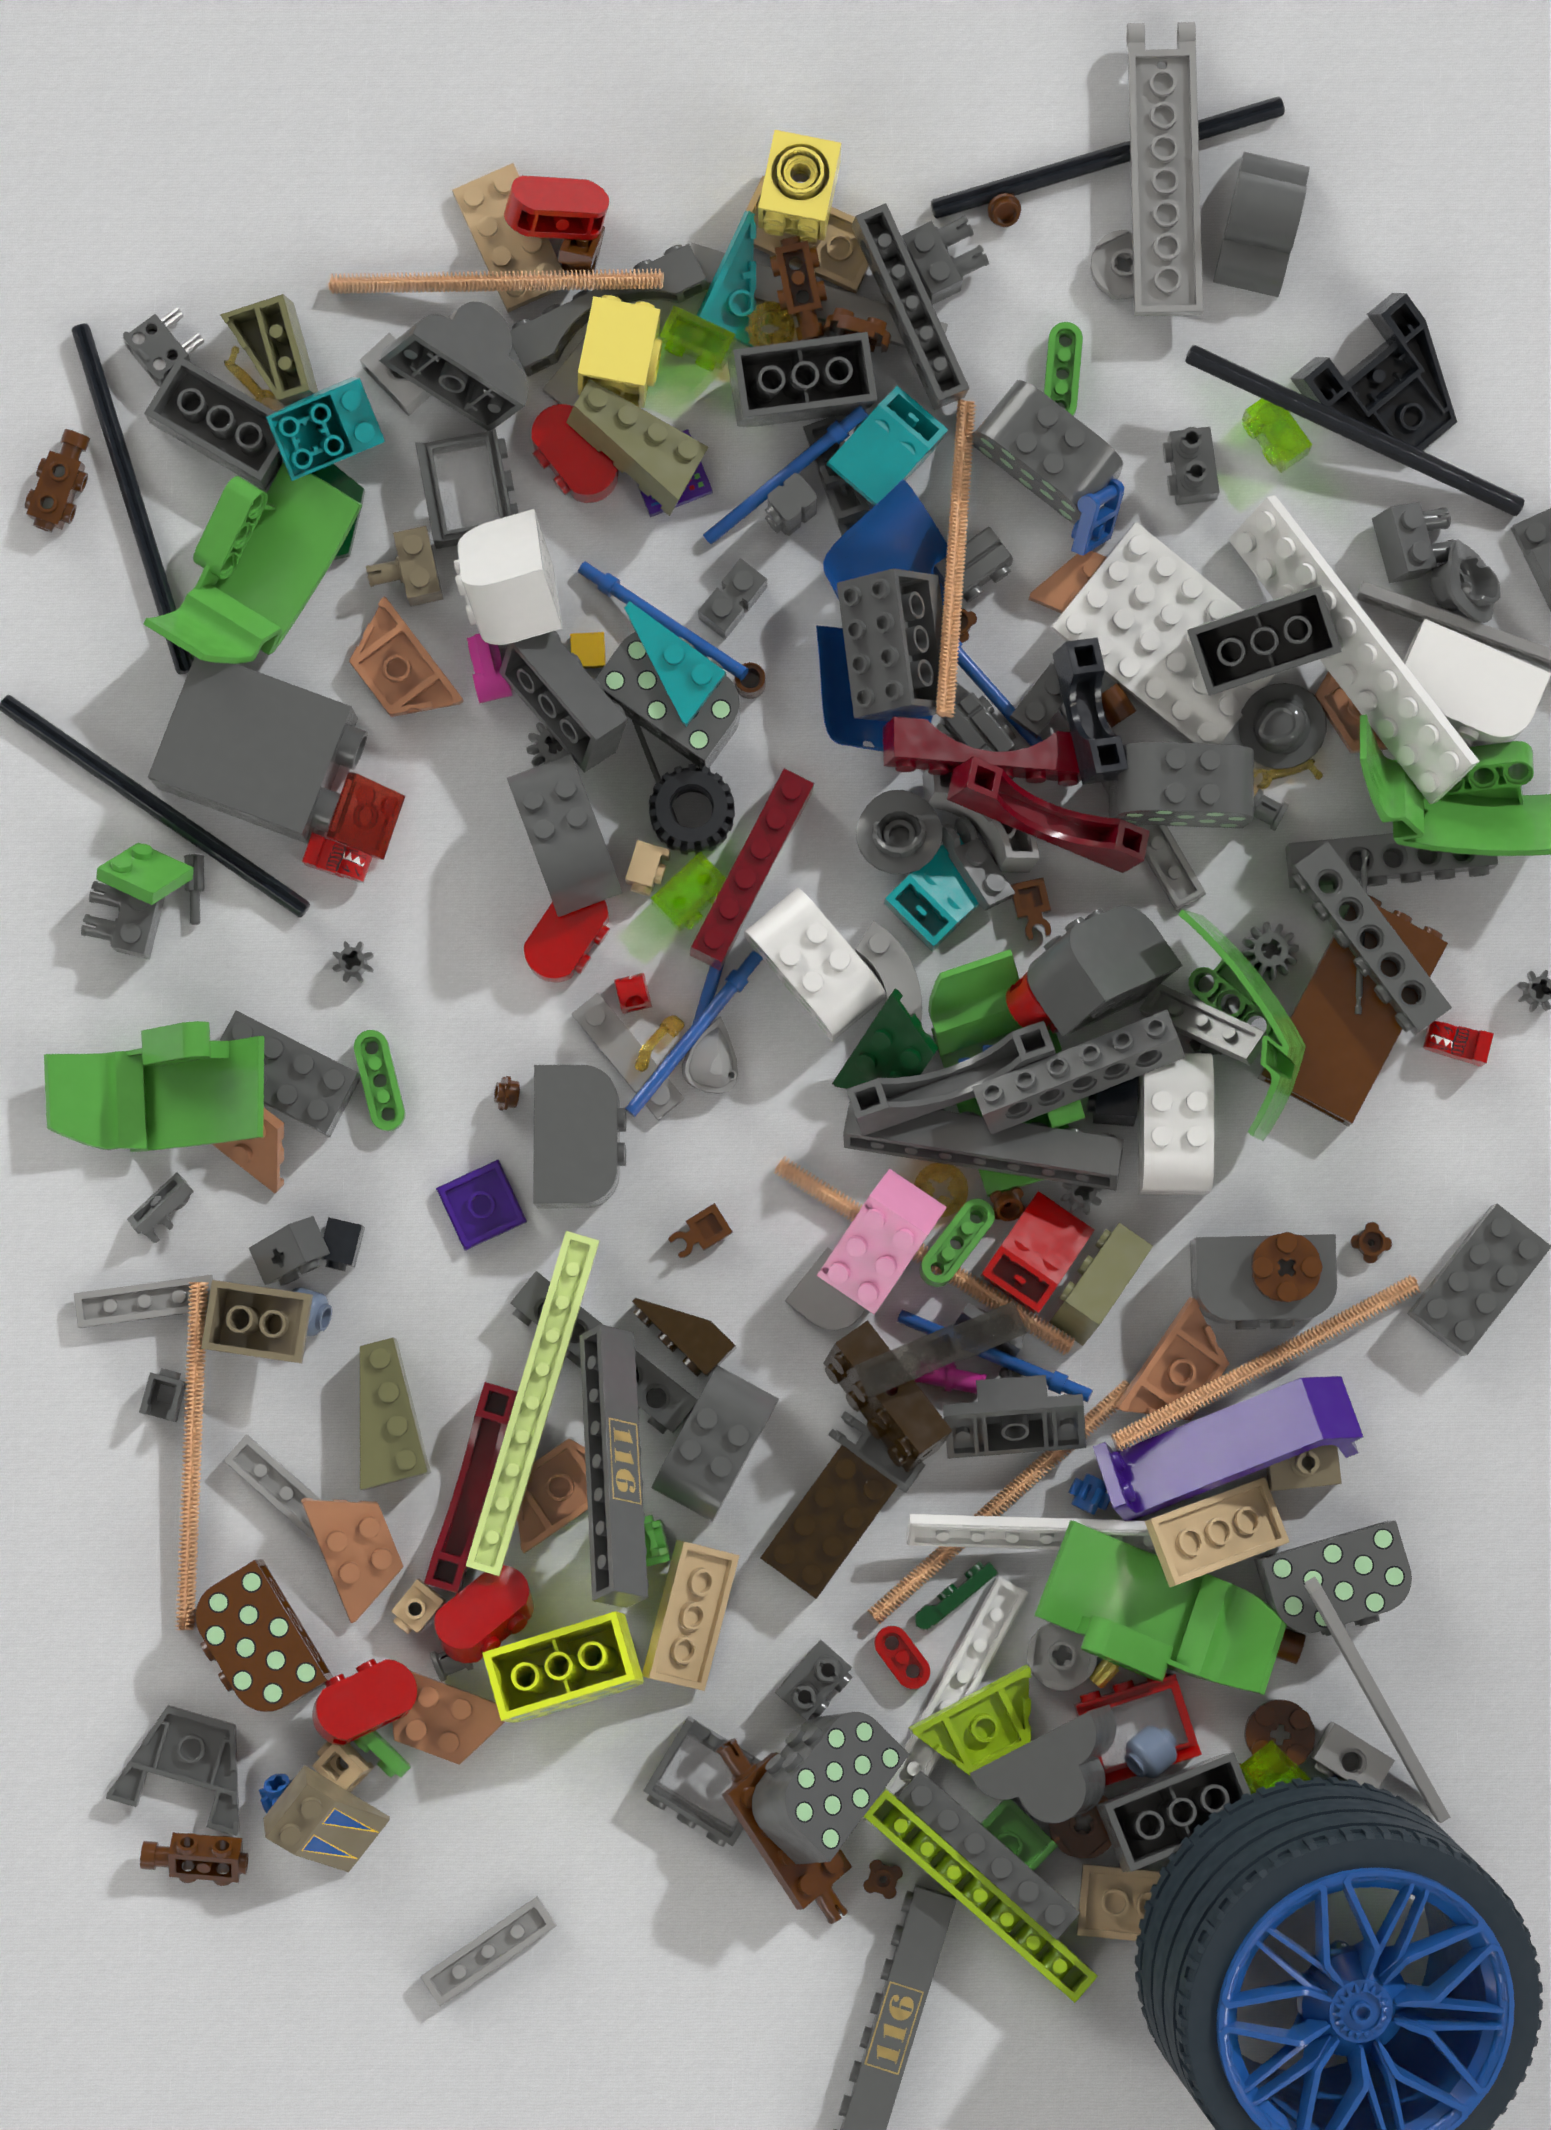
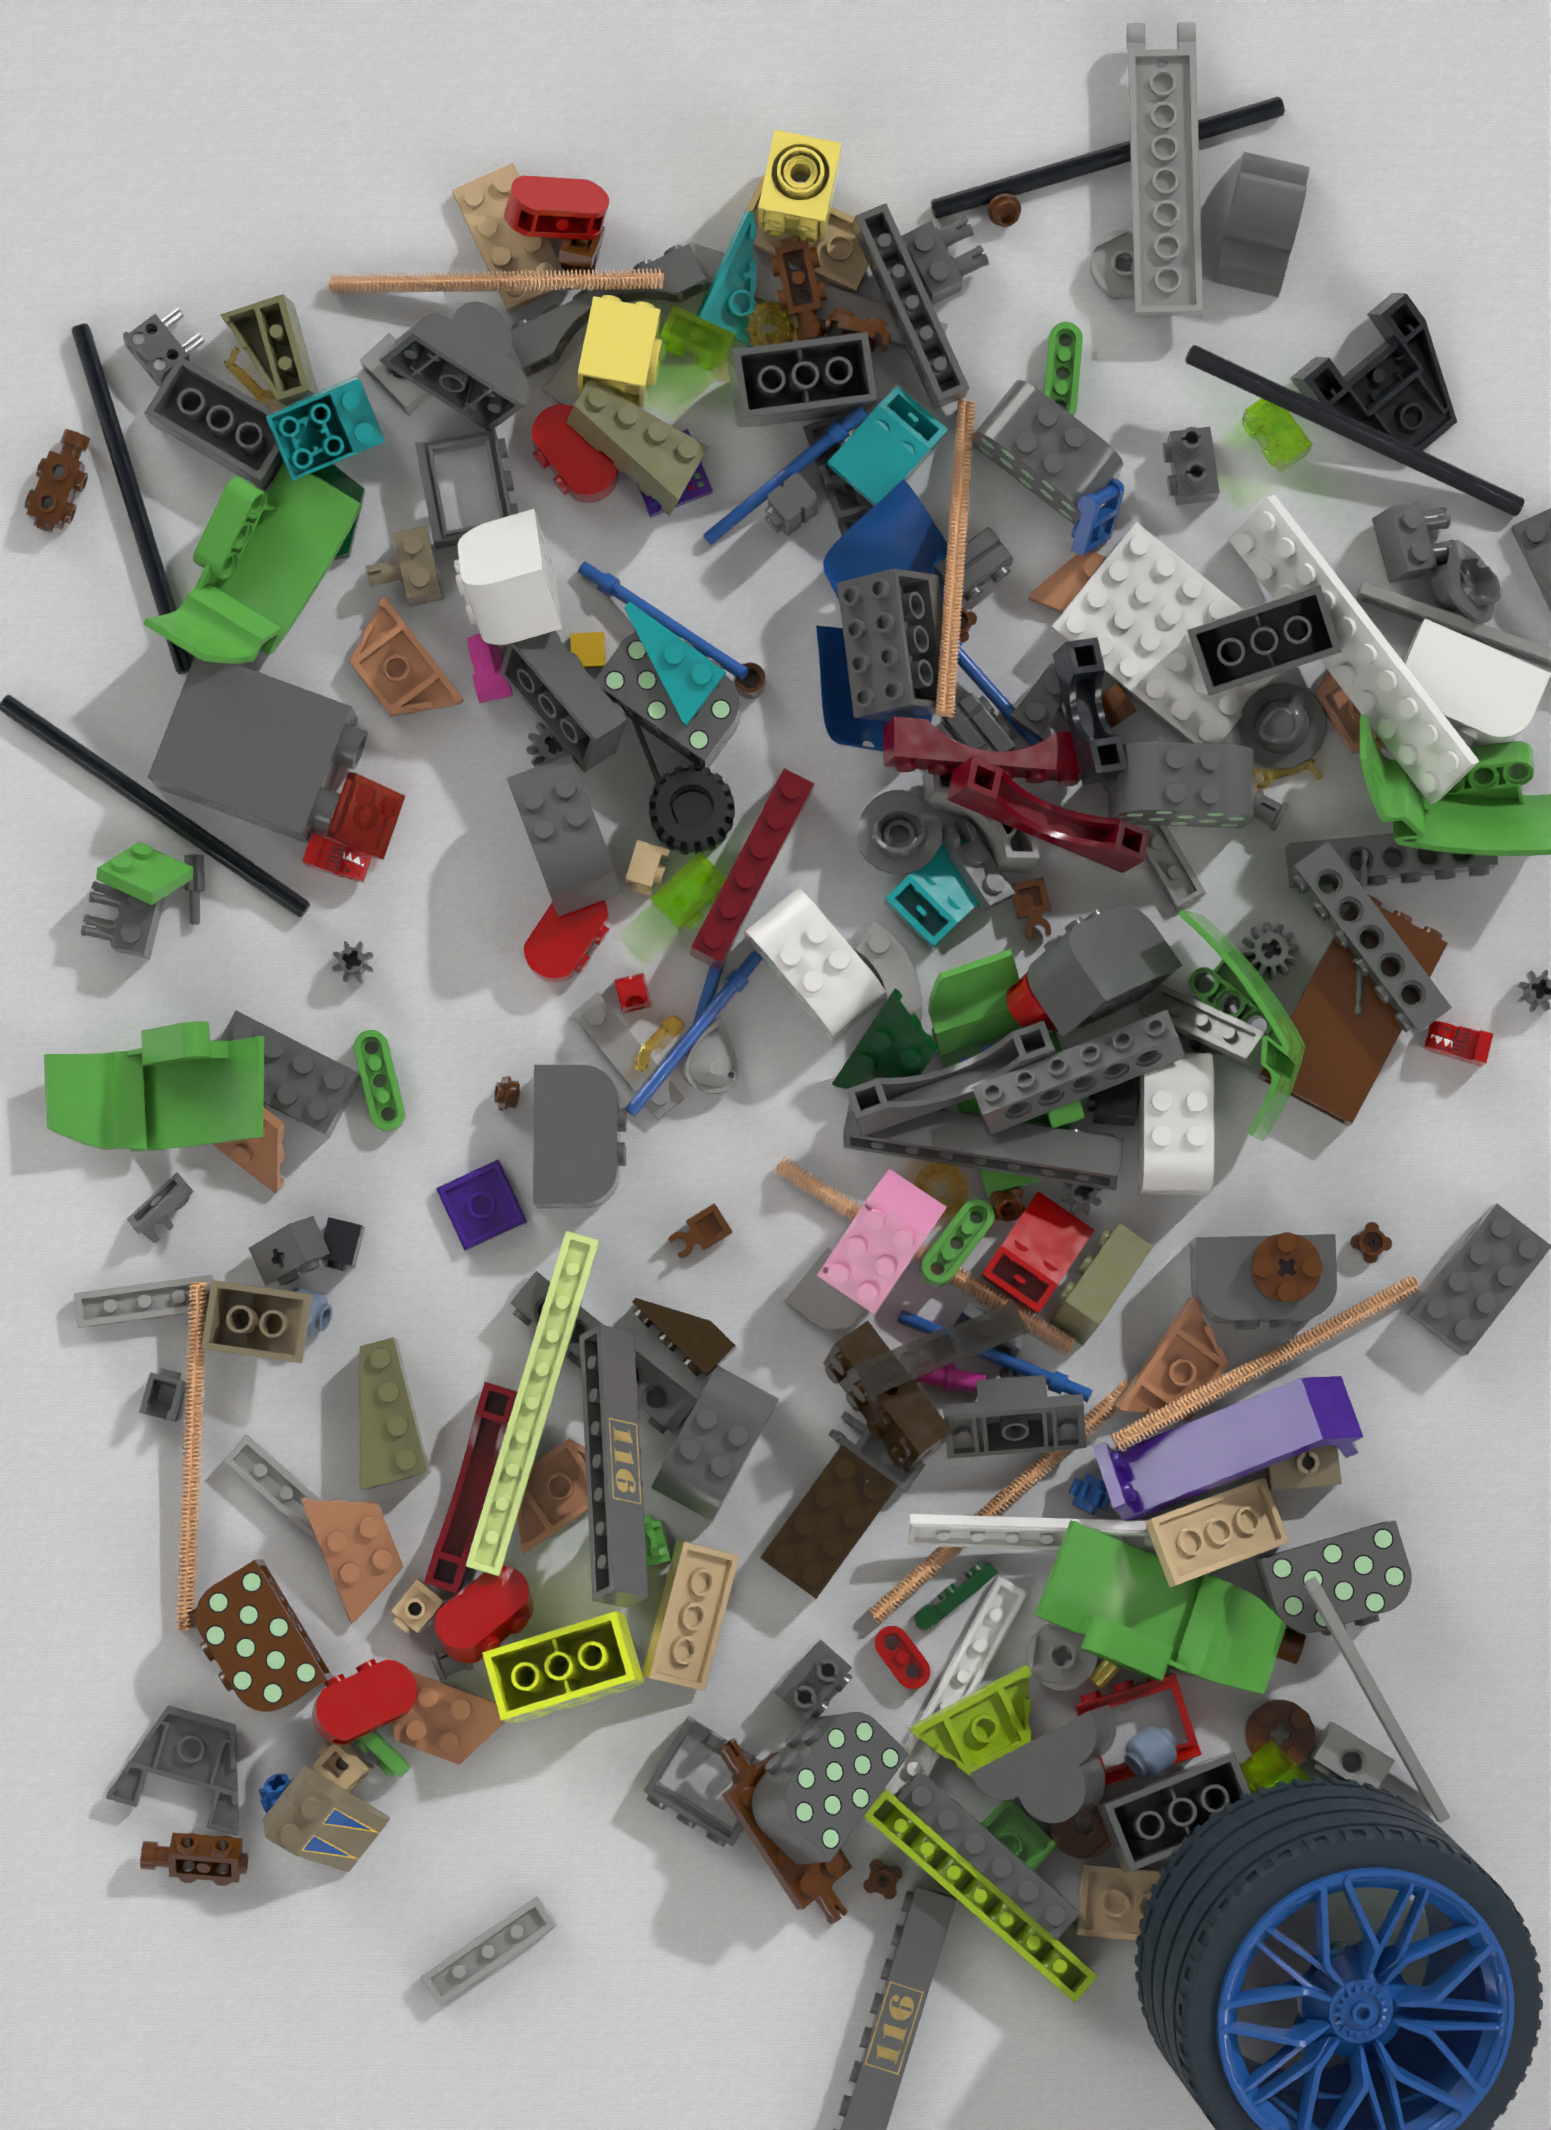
(723, 607): dark grey piece -> none

